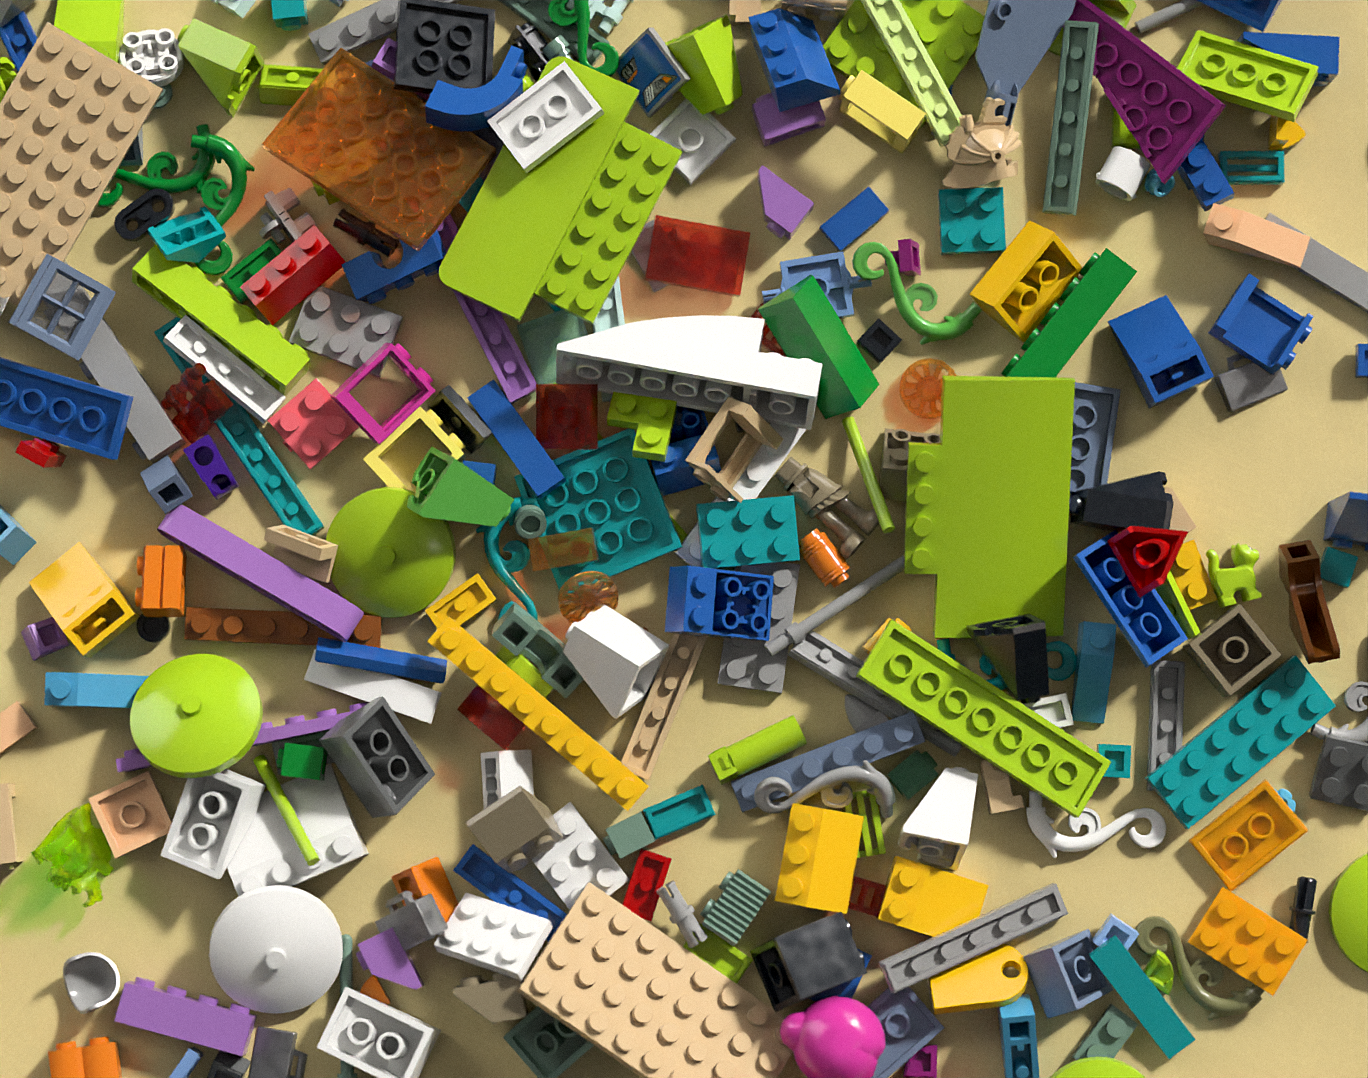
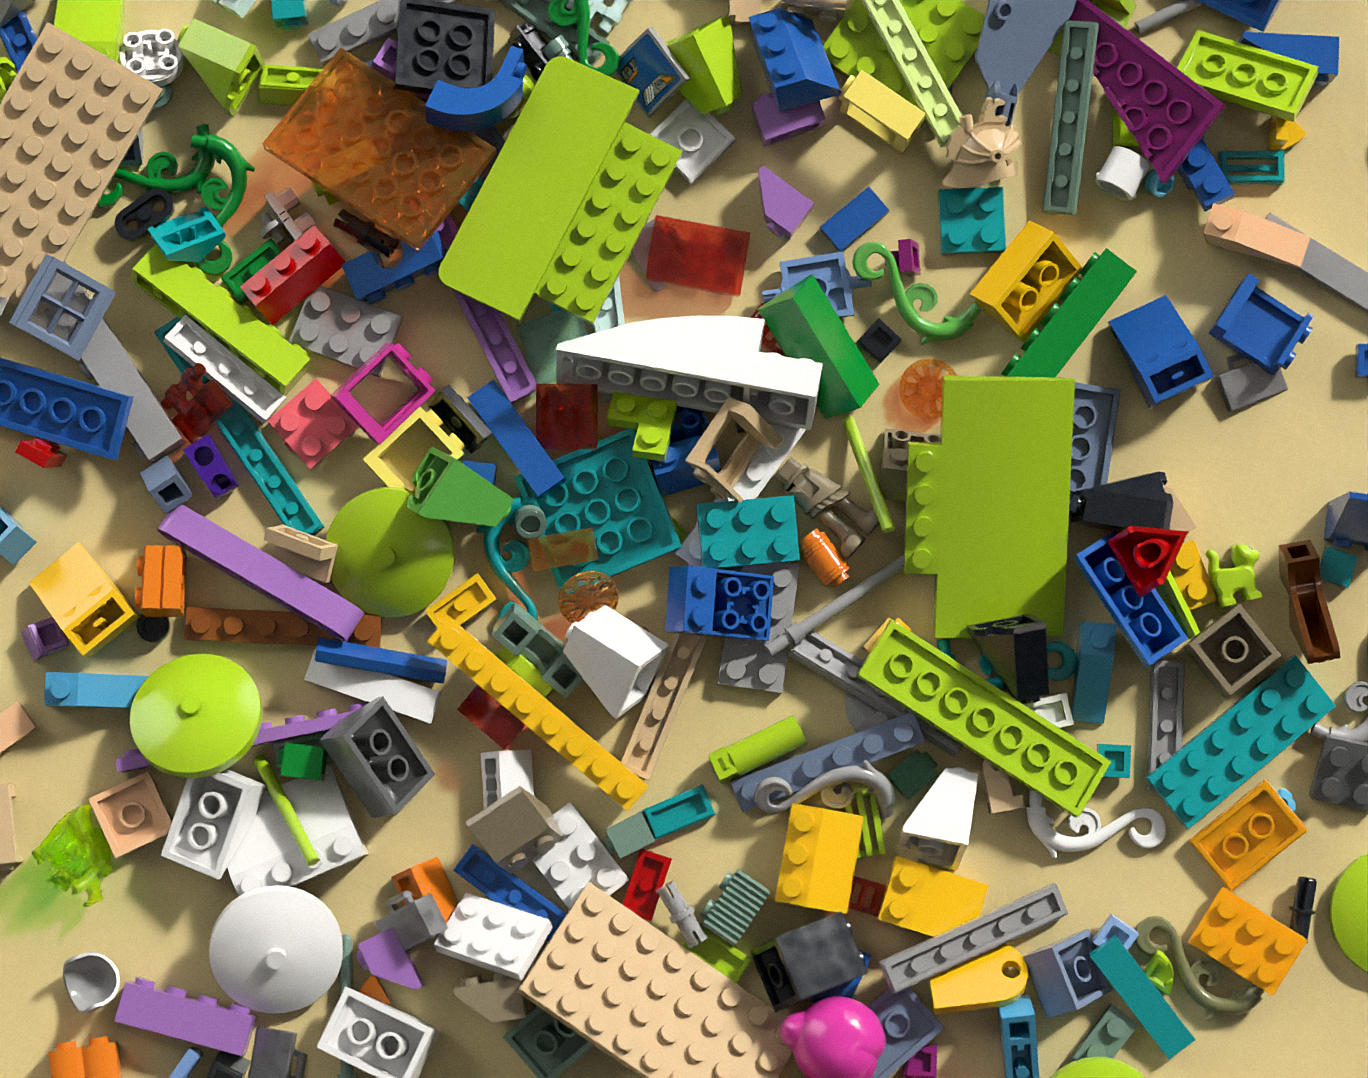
(545, 117): white plate -> none

